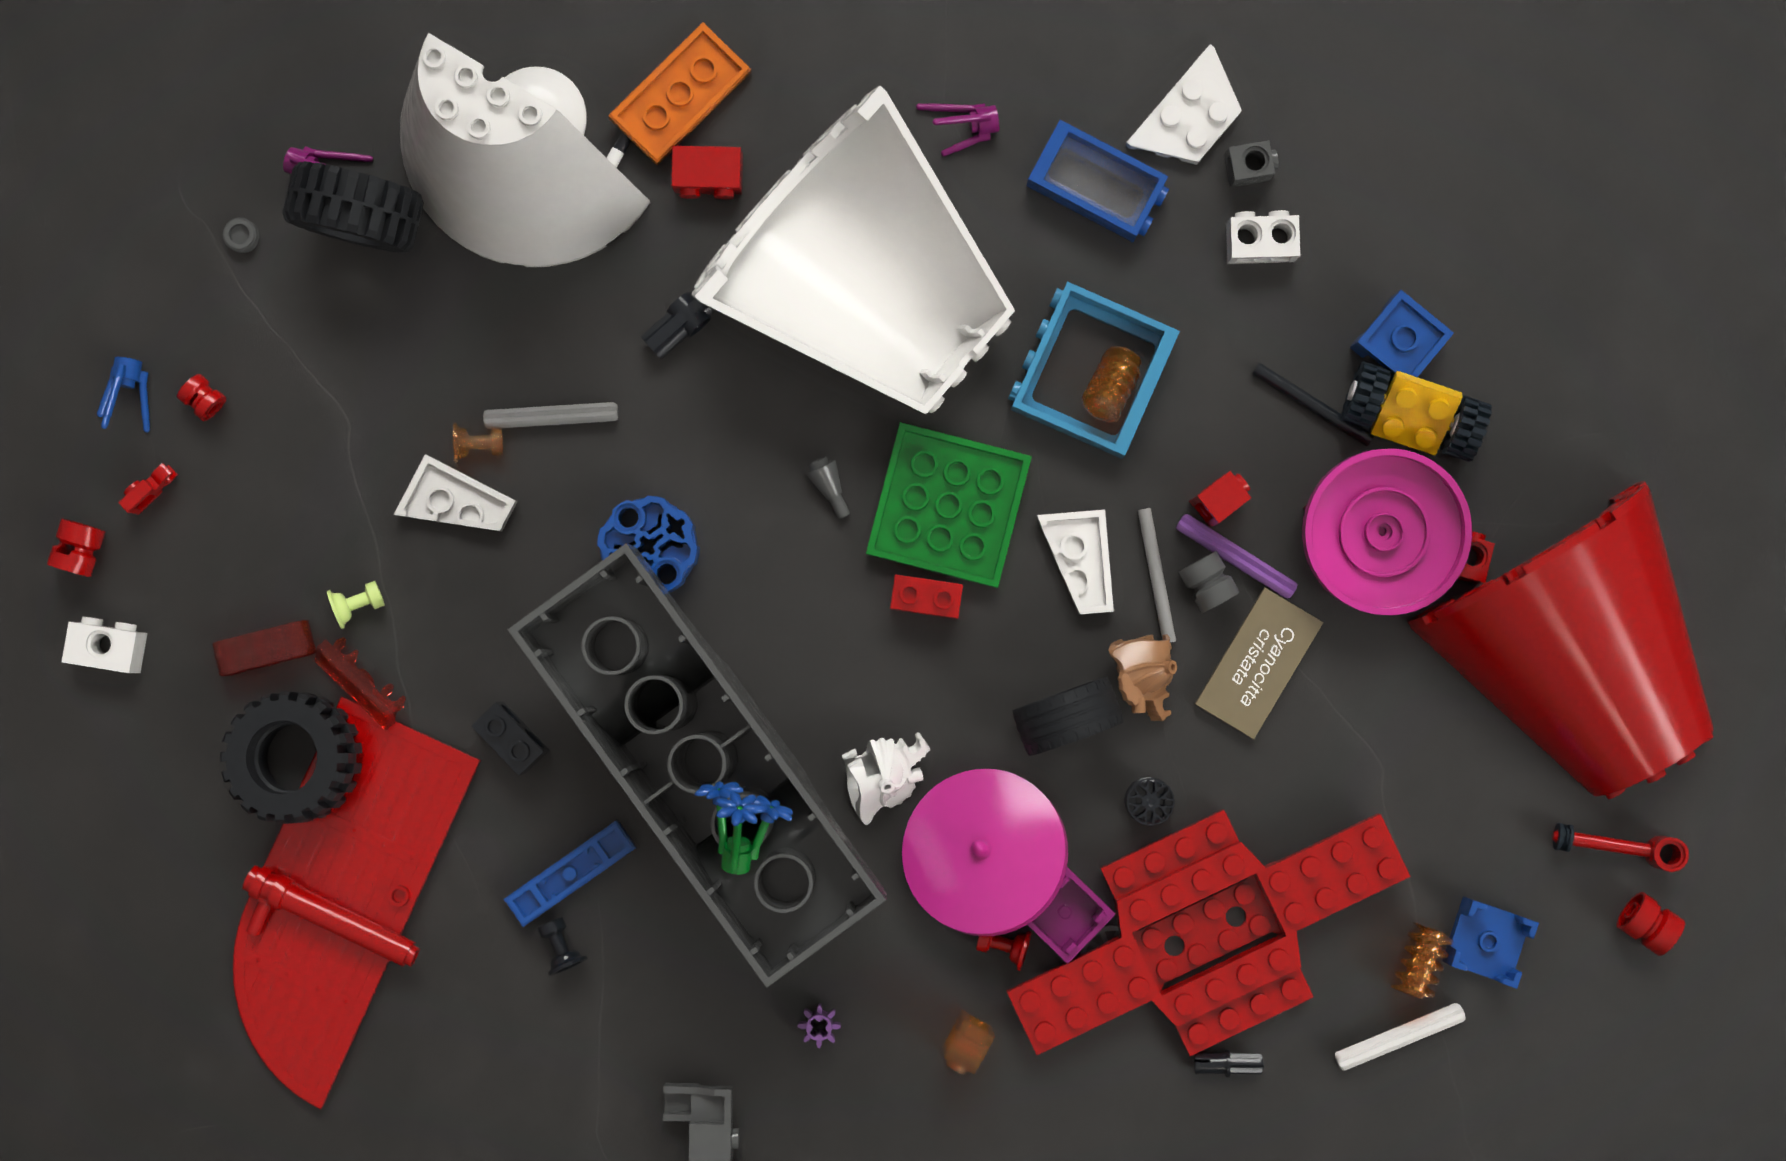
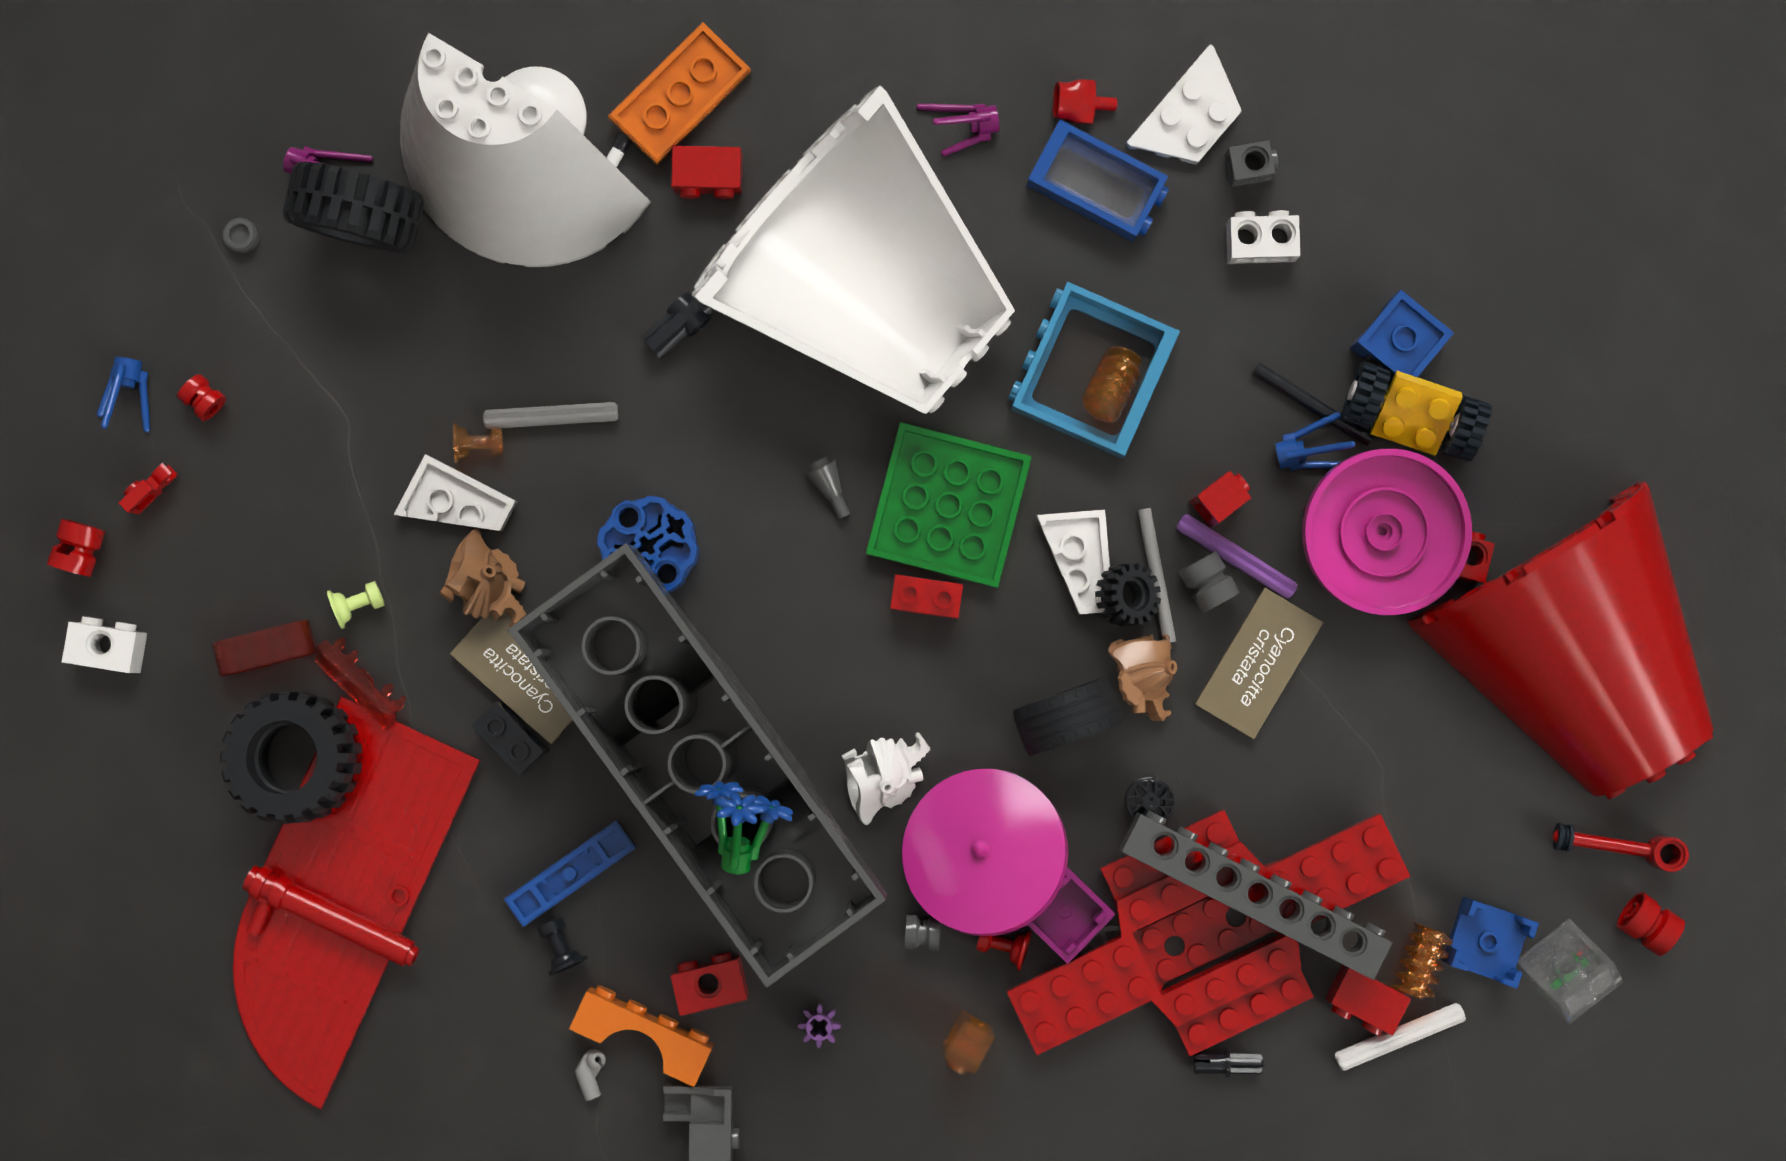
(484, 580): none -> medium nougat helmet
(505, 669): none -> dark tan tile
(587, 1071): none -> light grey arm
(682, 1051): none -> orange arch
(694, 998): none -> red brick
(922, 933): none -> dark grey wheel
(1078, 101): none -> red piece
(1143, 594): none -> black tyre
(1294, 455): none -> blue plant
(1364, 957): none -> dark grey brick
(1367, 999): none -> red brick
(1570, 971): none -> clear slope

